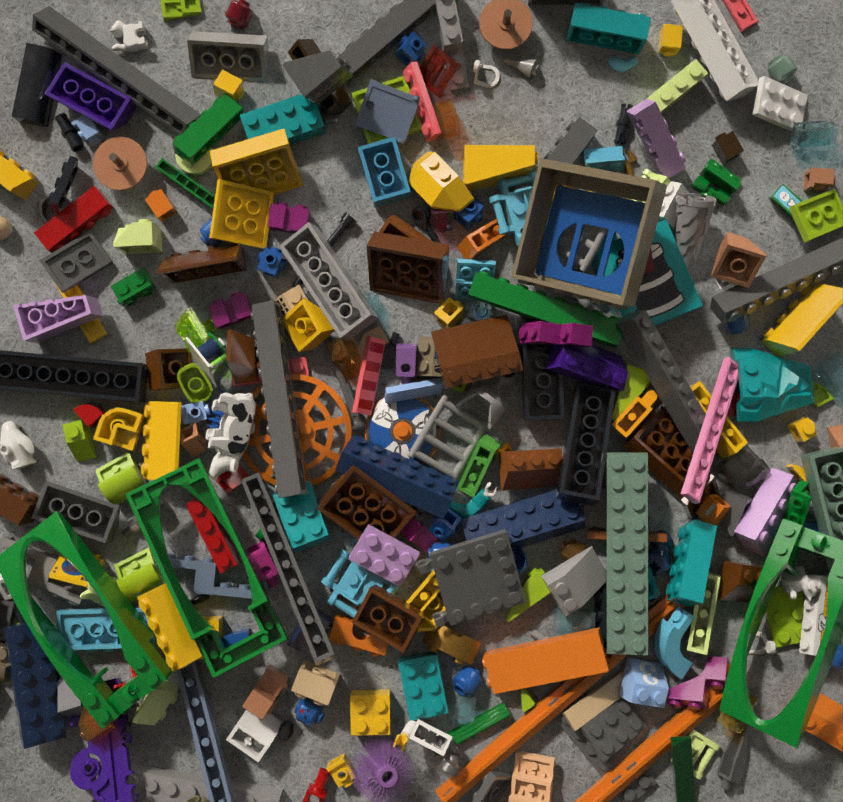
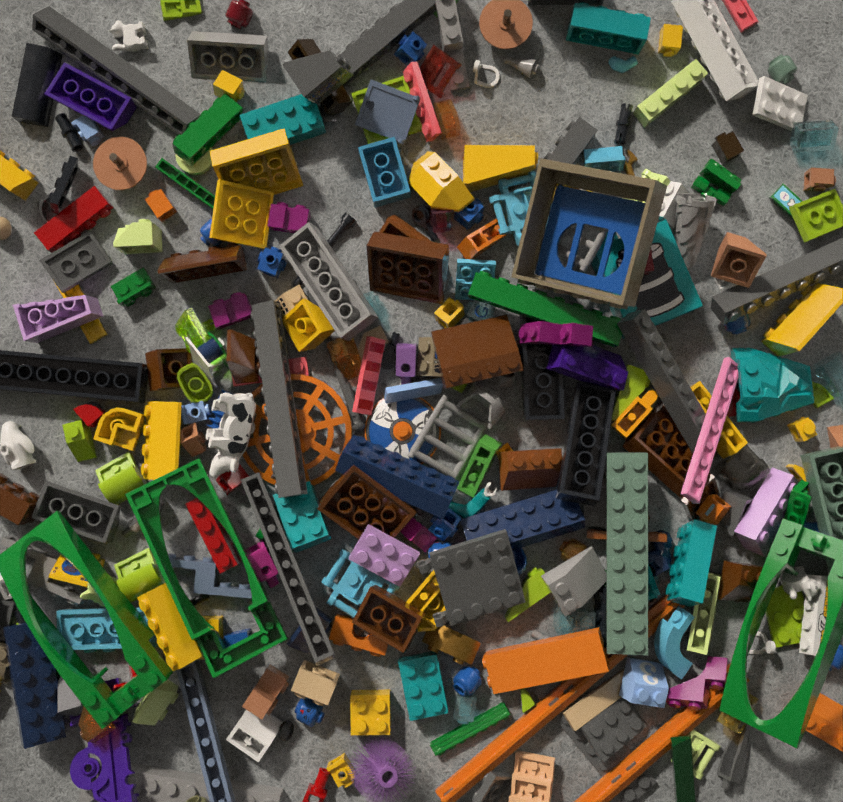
(433, 739): torso -> none
(656, 138): lavender wedge -> none

